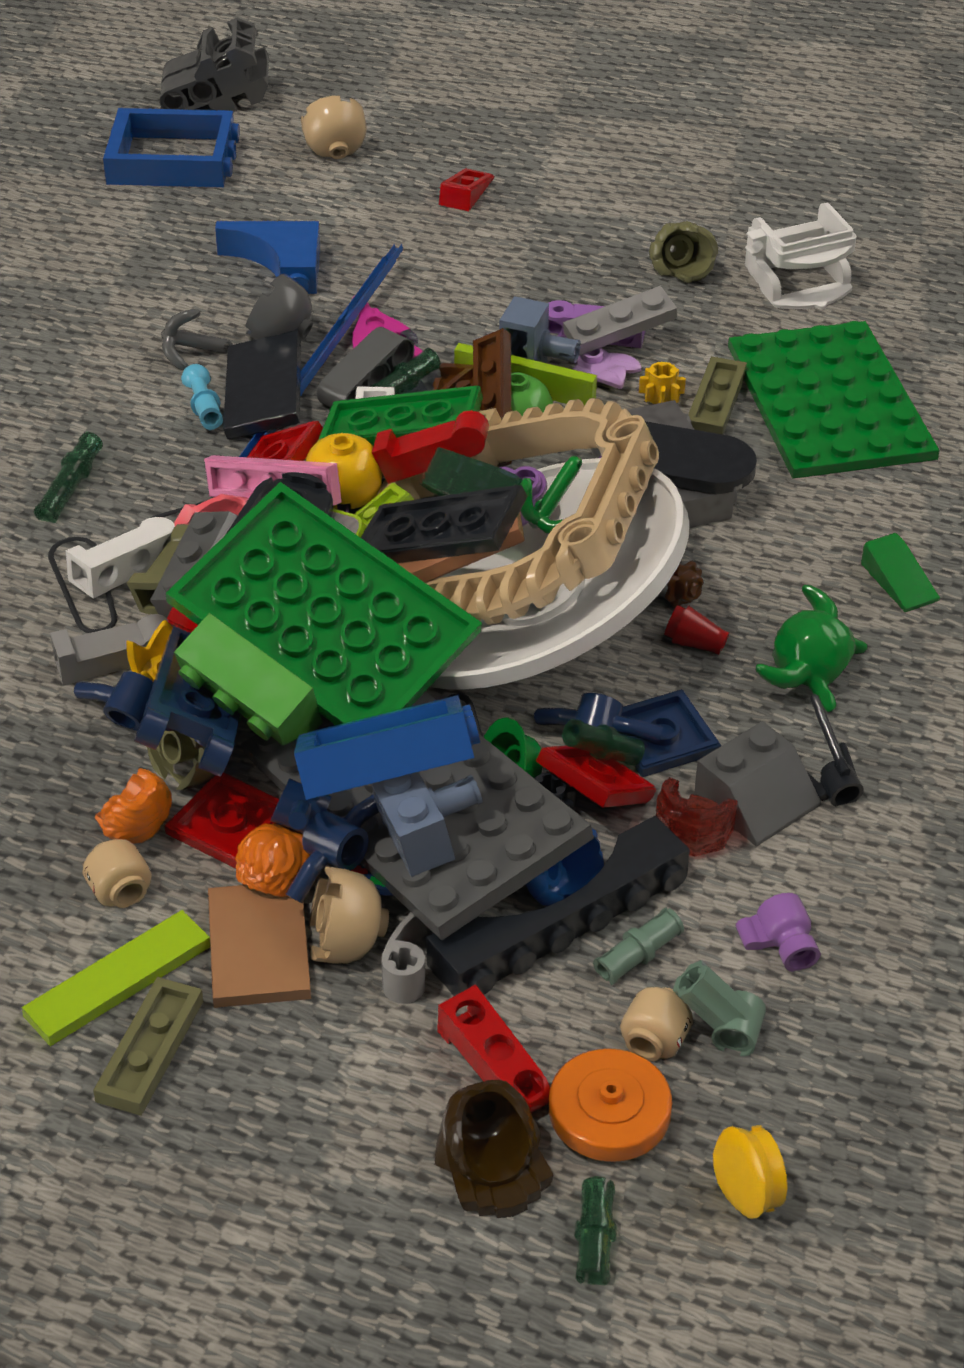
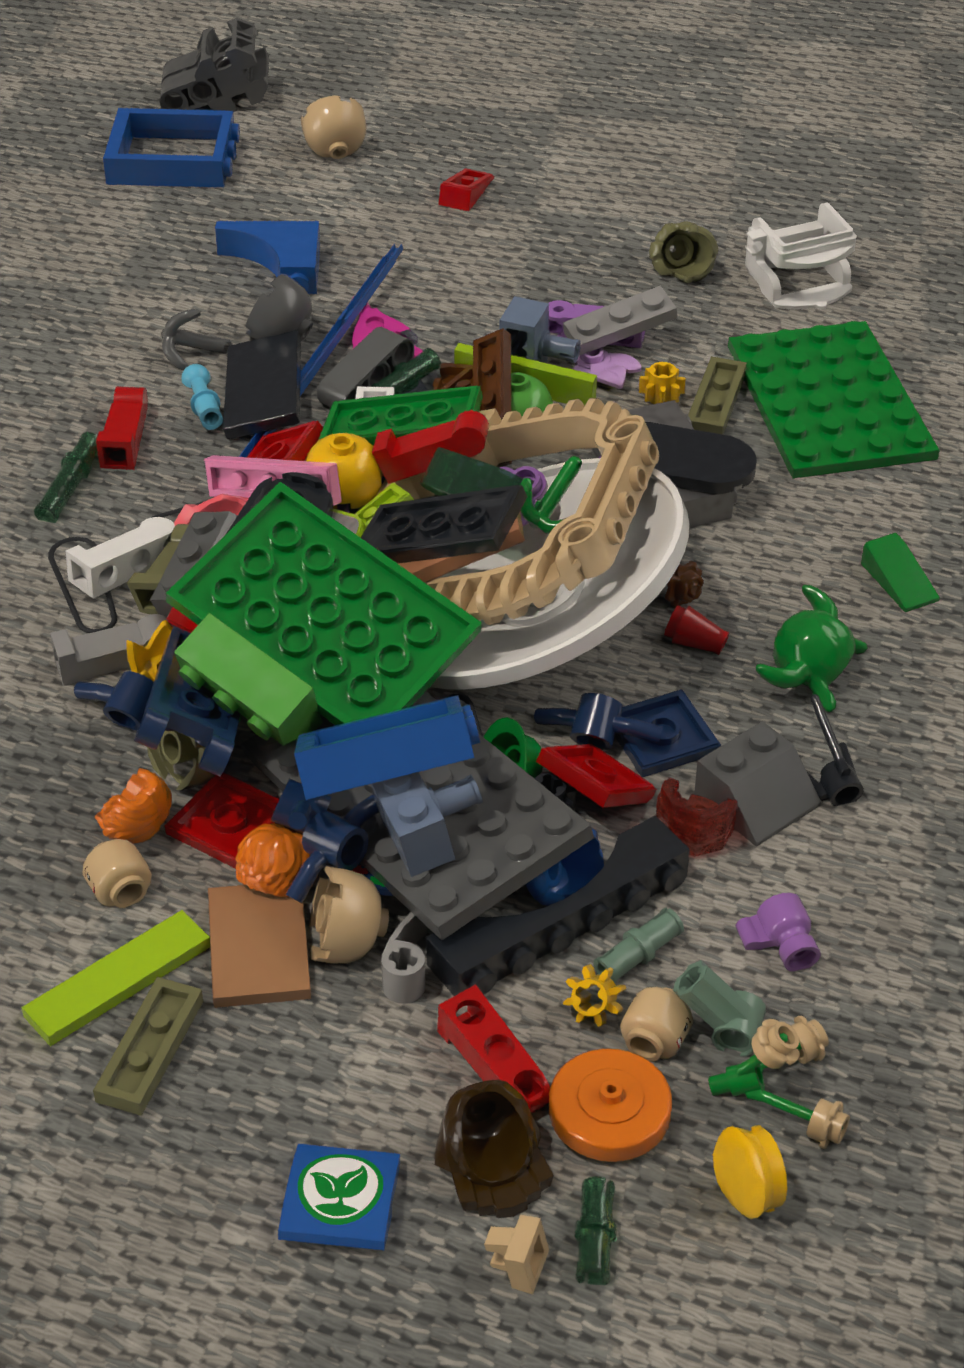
(123, 427): none -> red leg
(339, 1197): none -> slope
(519, 1251): none -> tan tile
(580, 996): none -> yellow gear
(603, 742): clear green pin -> none
(772, 1048): none -> tan plant

